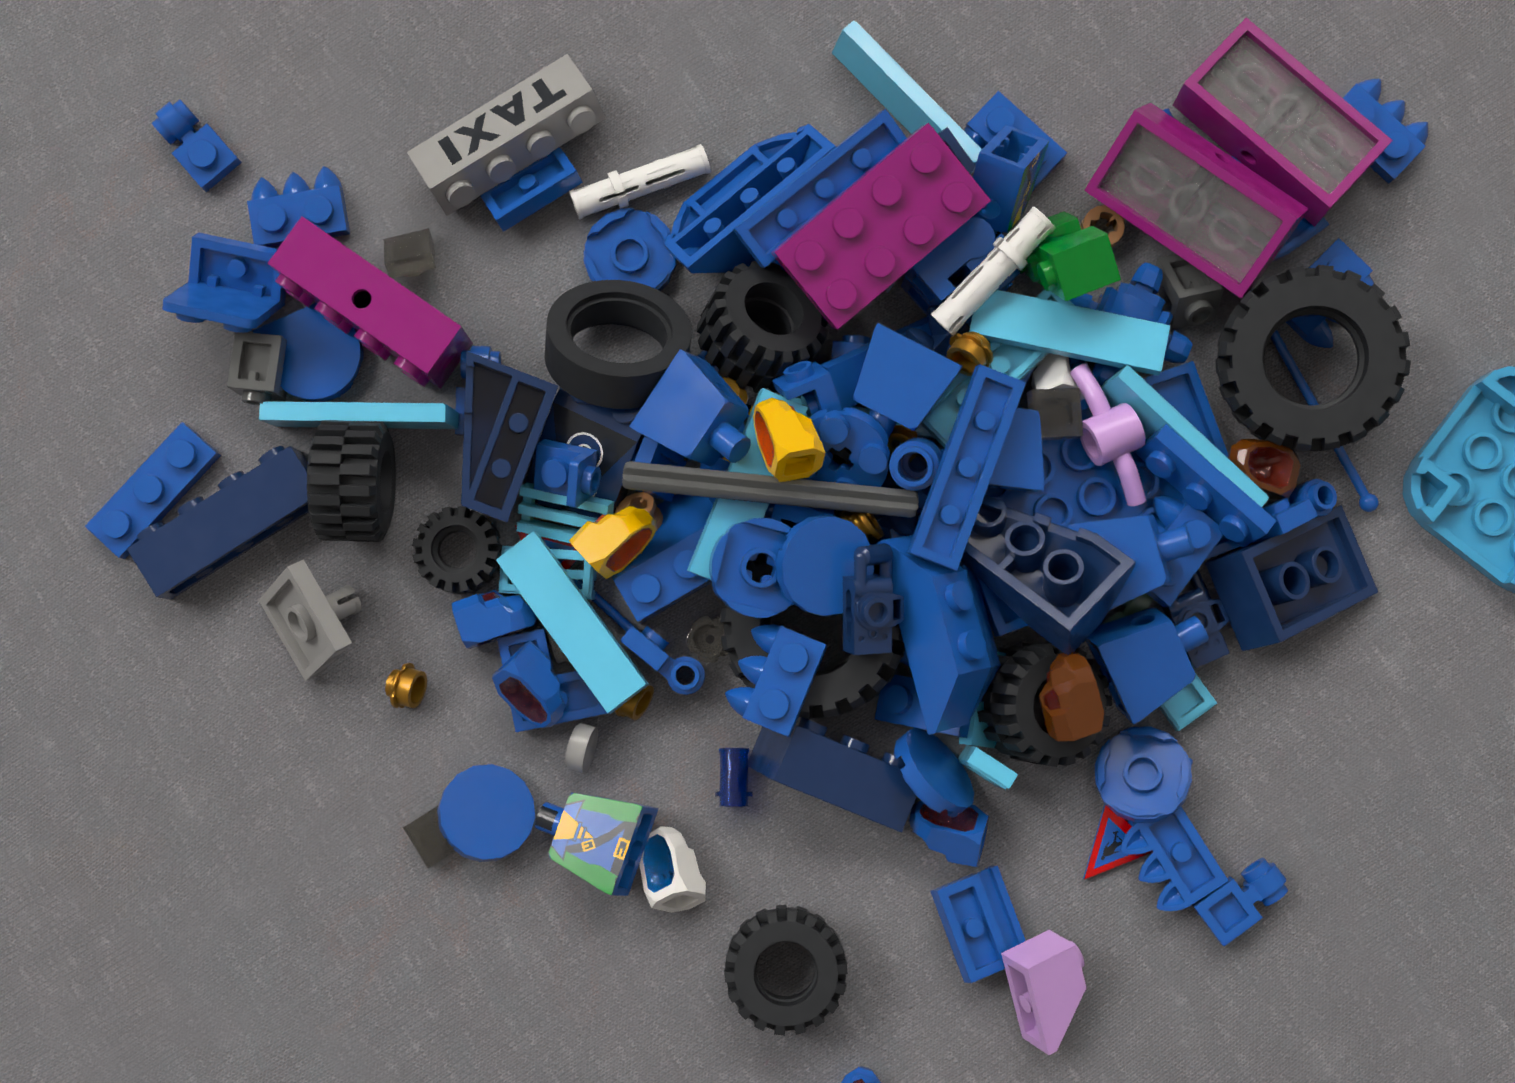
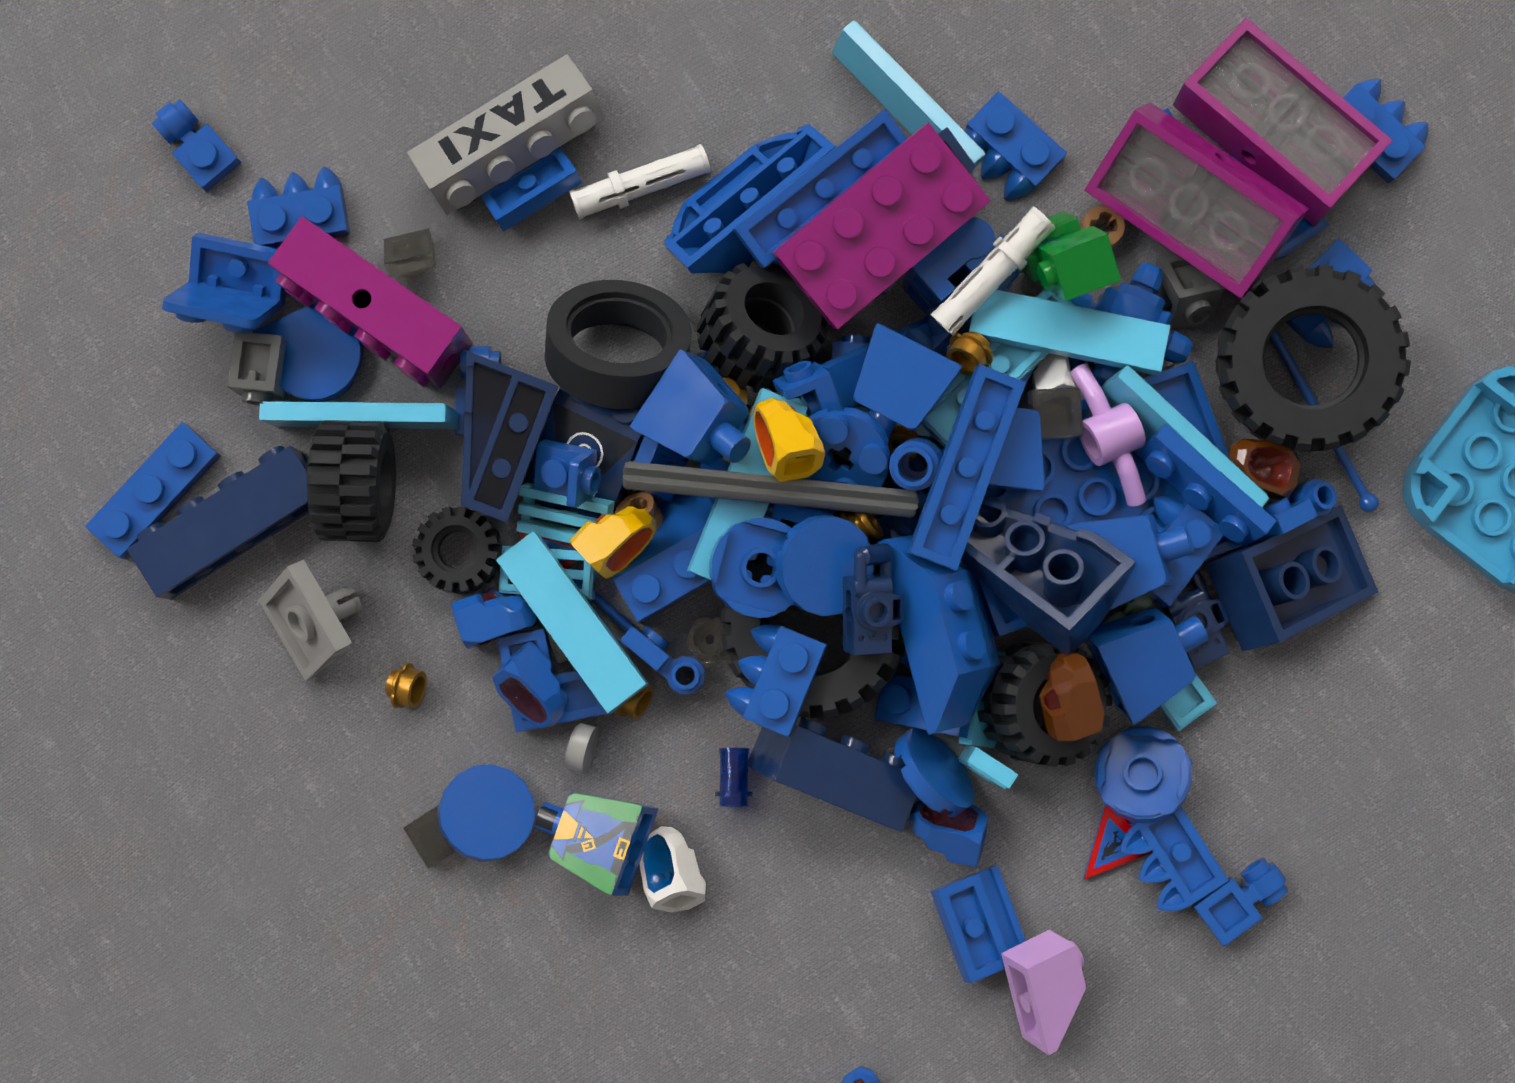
(629, 248): blue tile -> none
(792, 1011): black tyre -> none
(1007, 175): blue torso -> none

